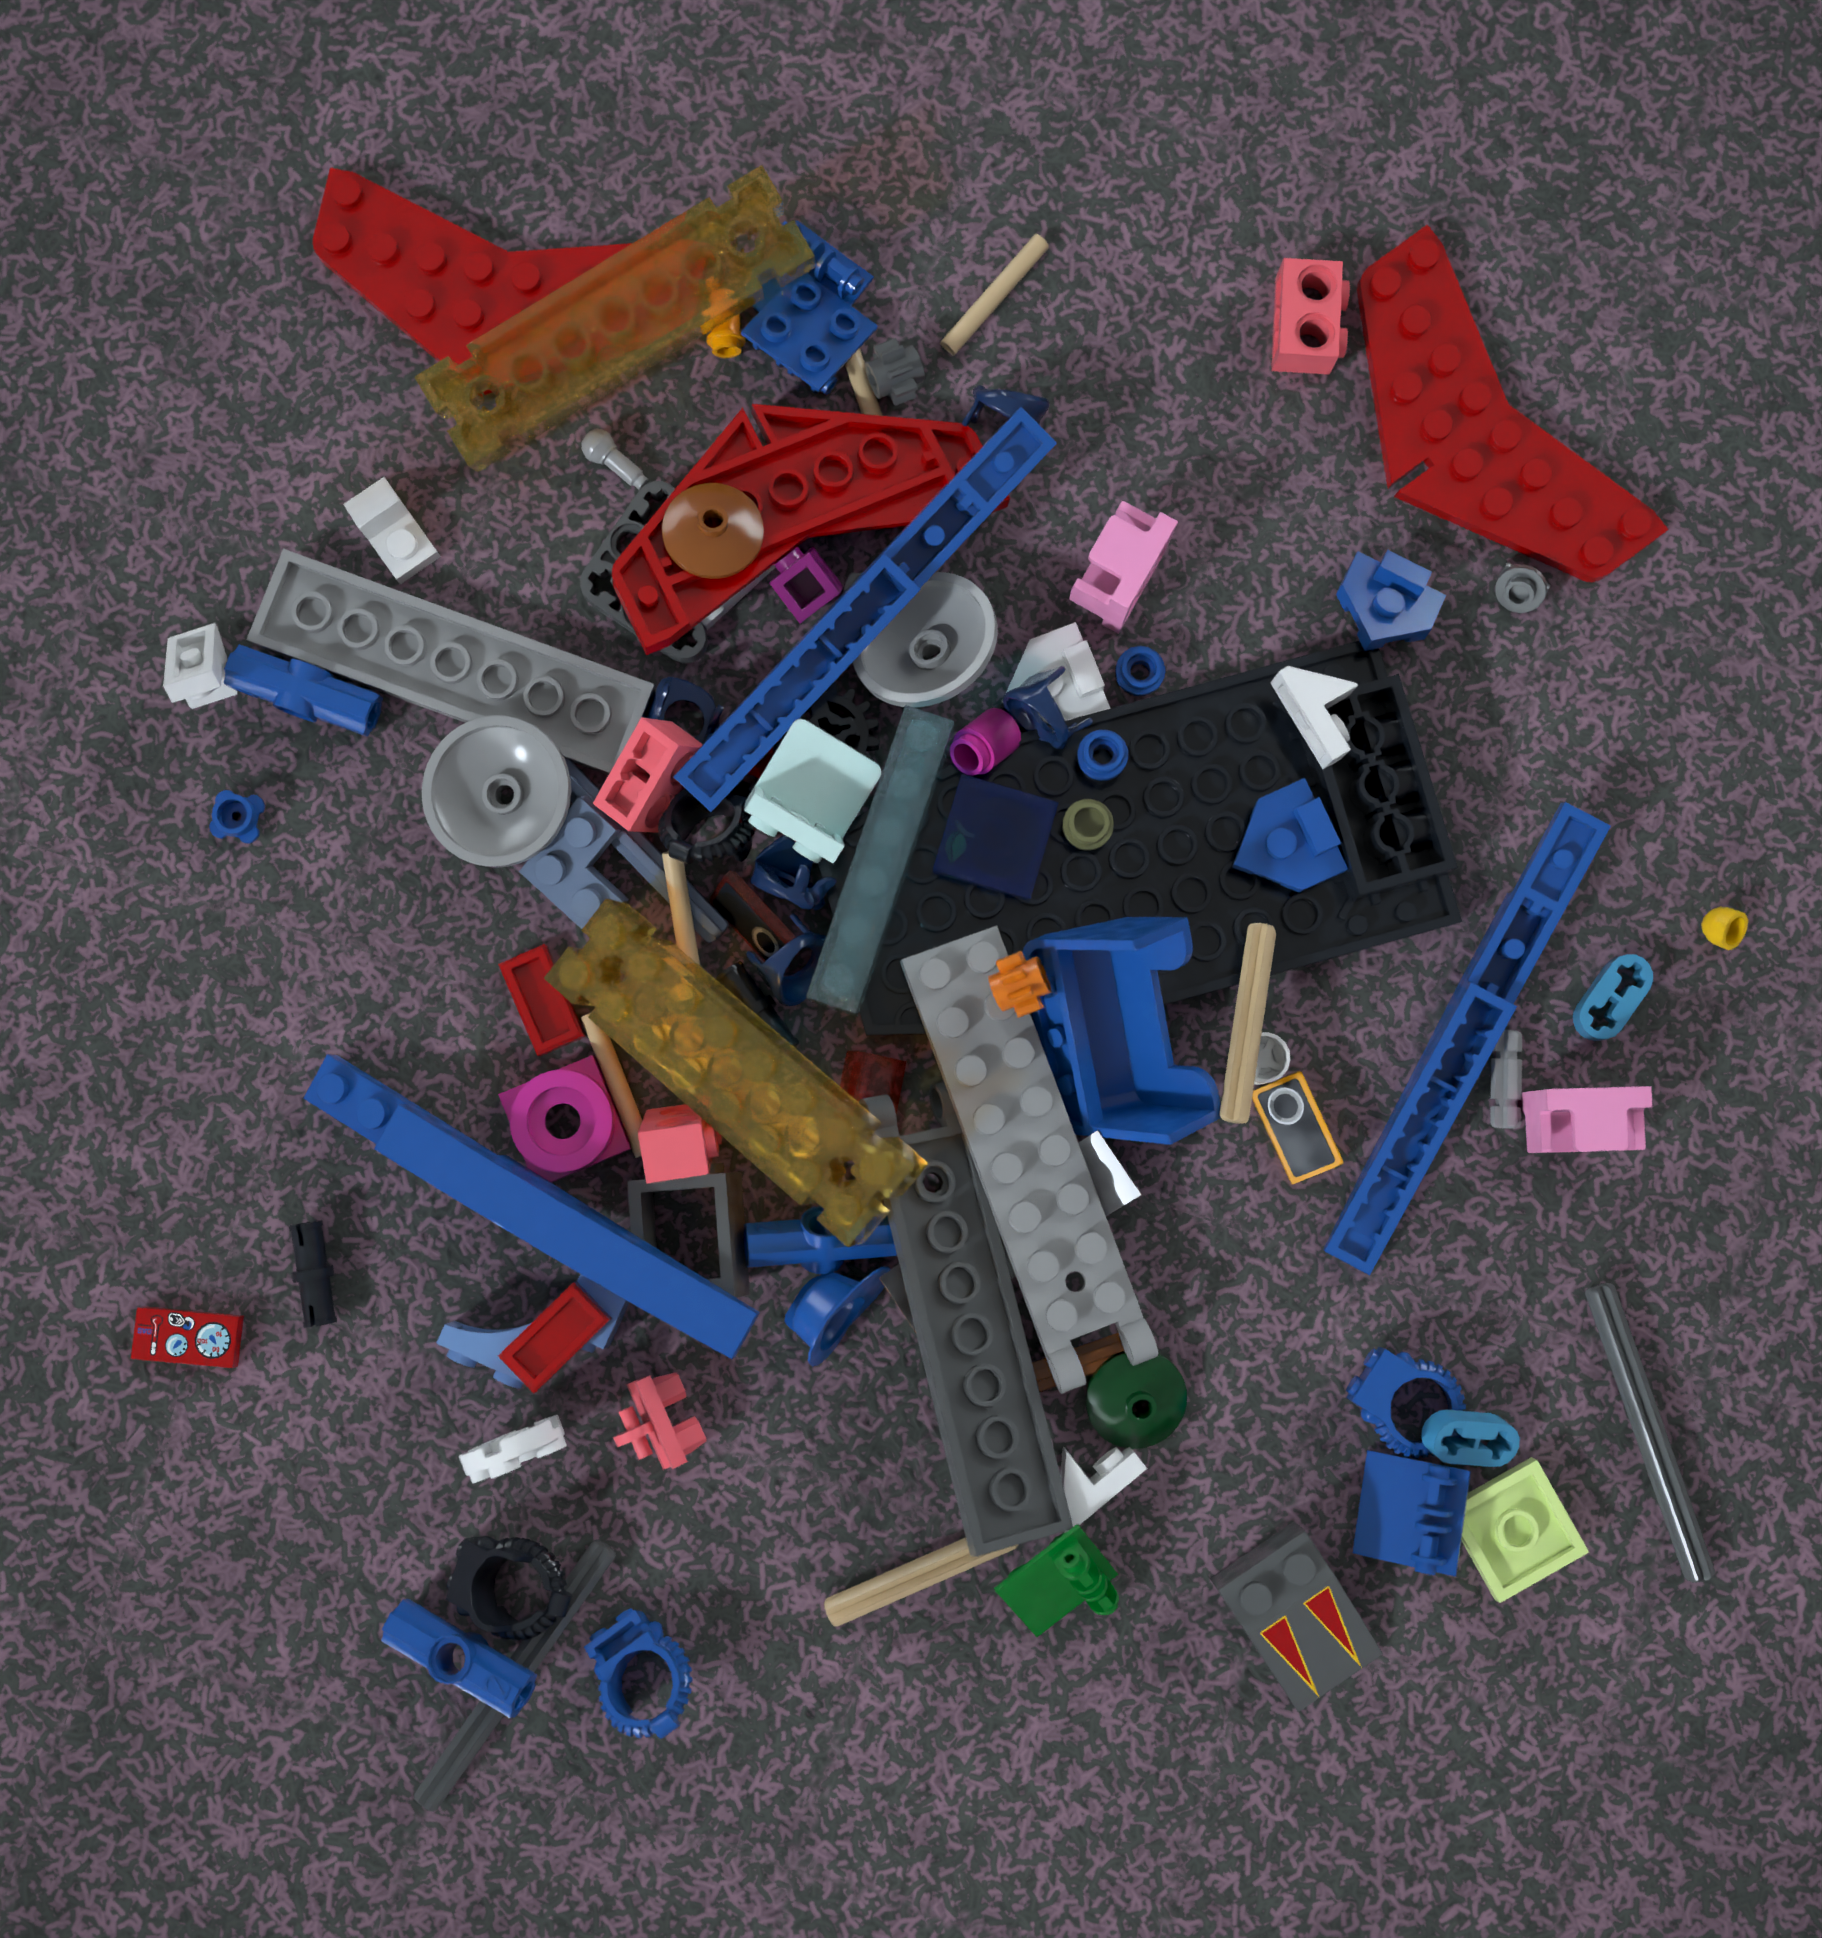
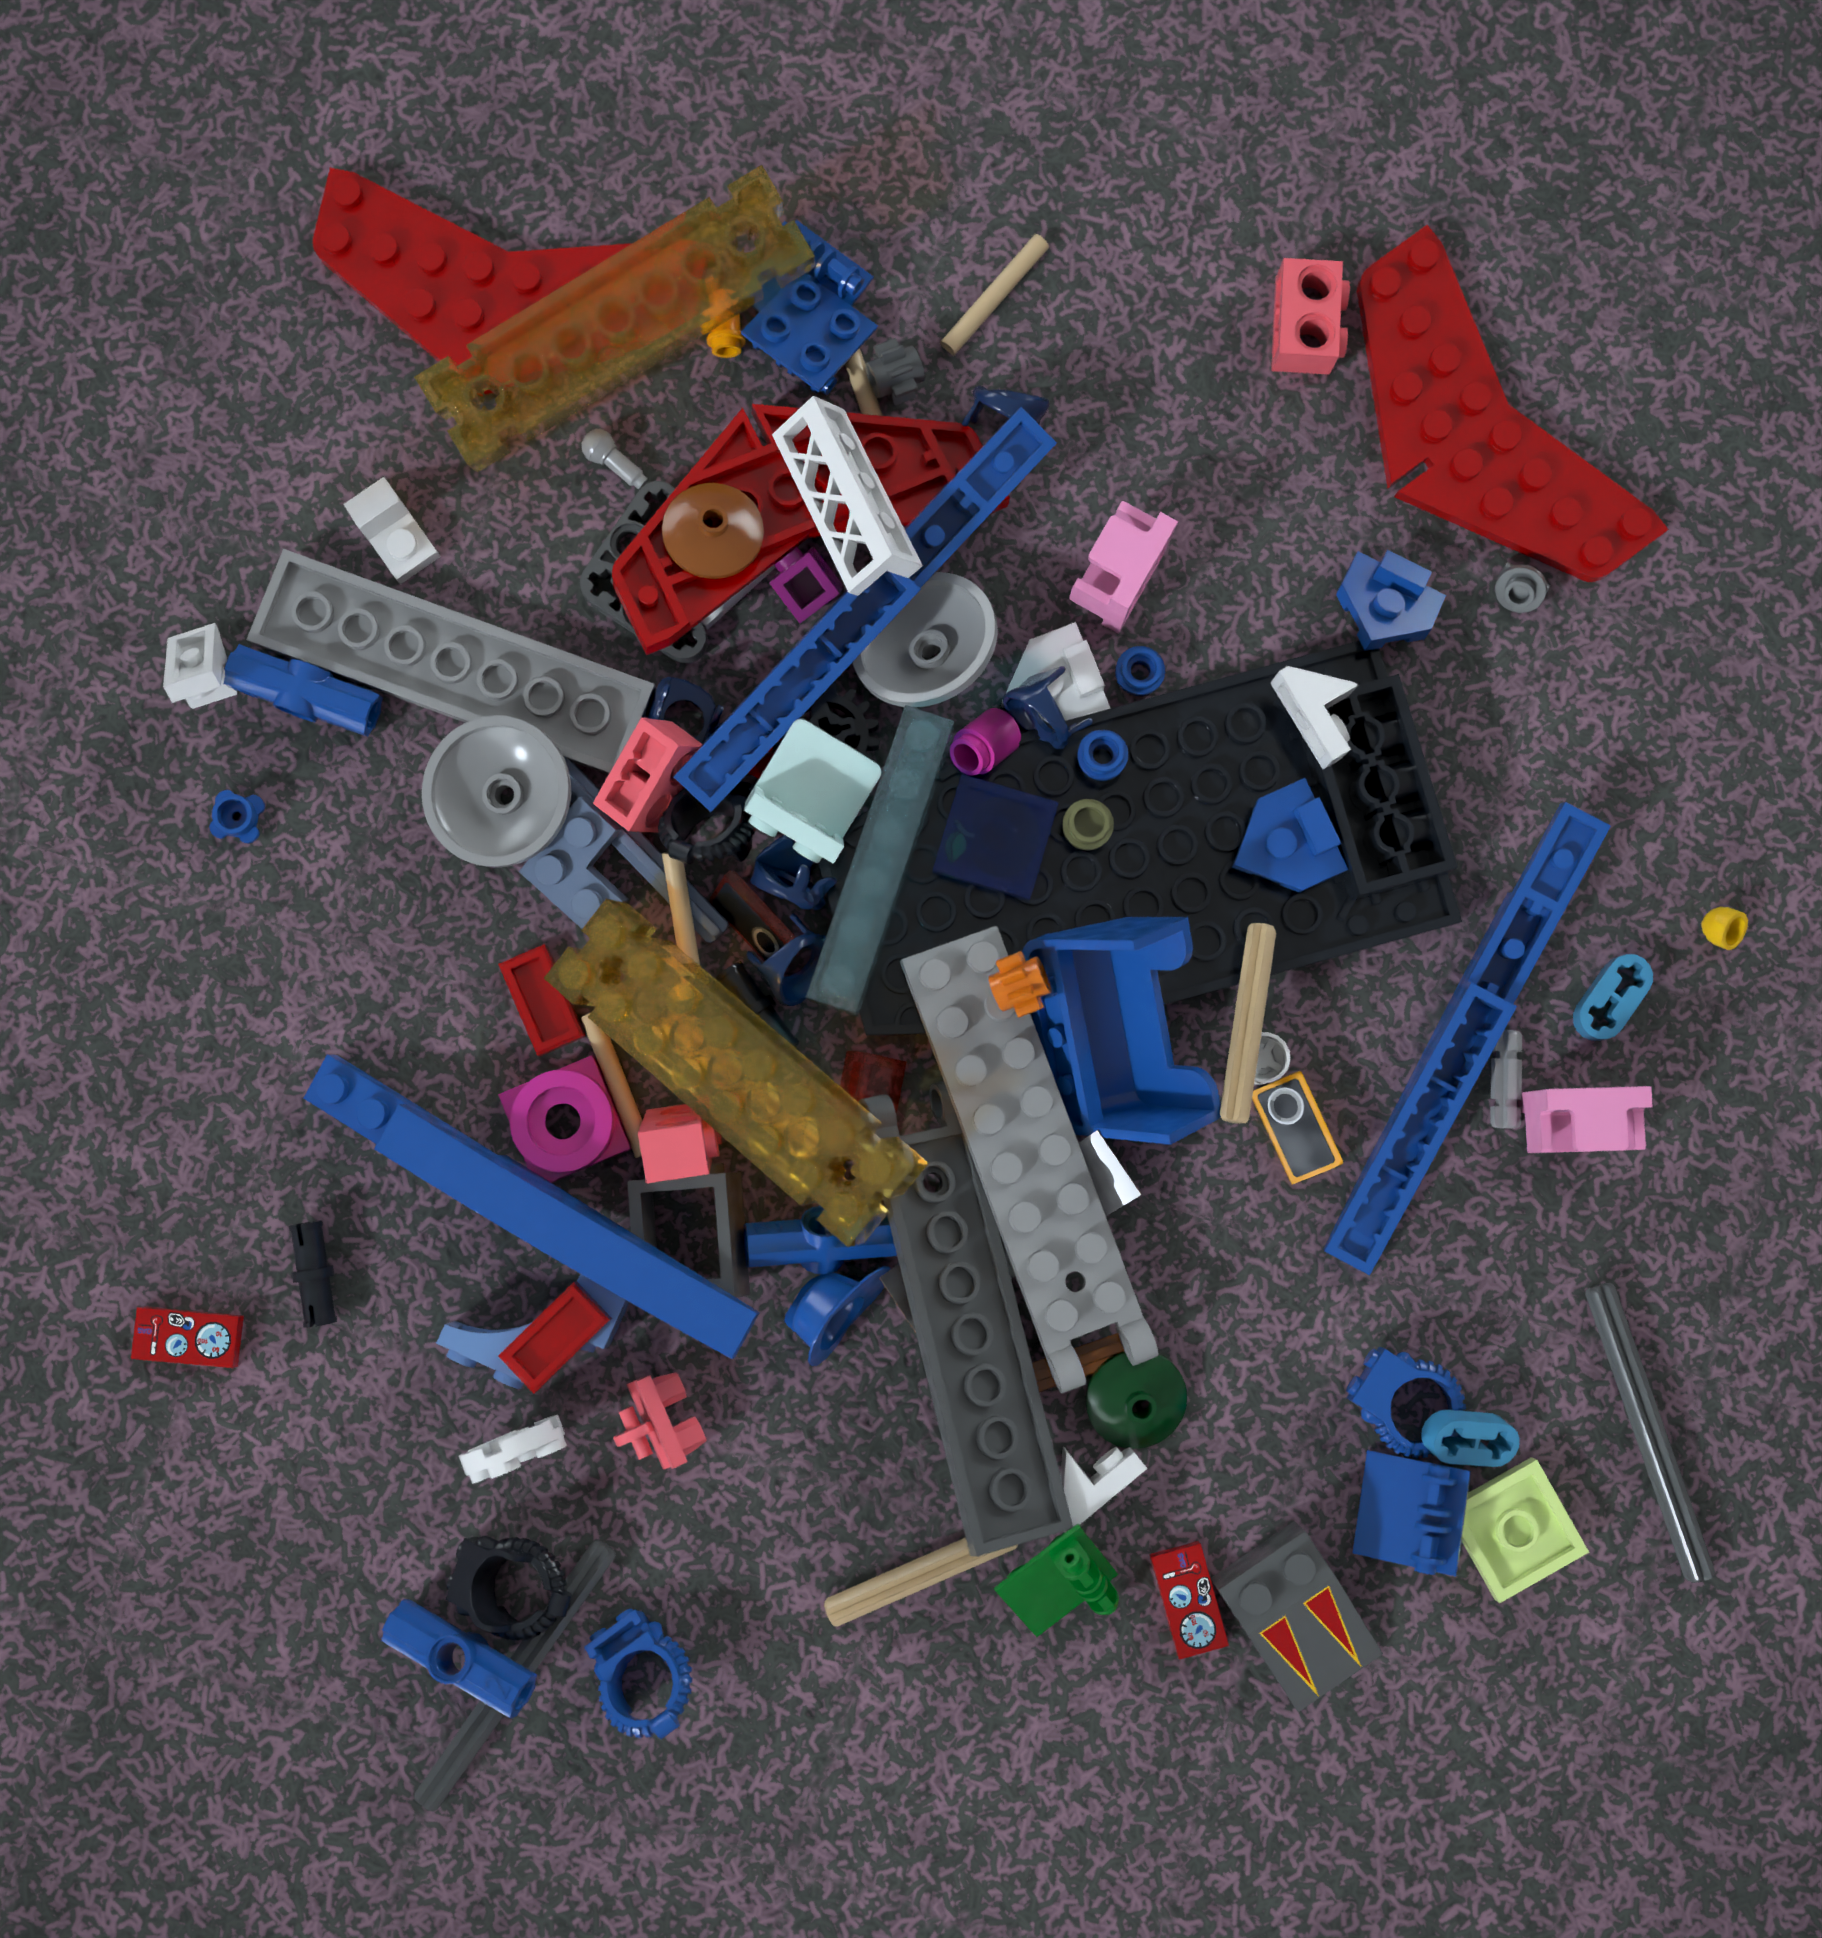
(860, 489): none -> white fence
(1189, 1600): none -> red tile

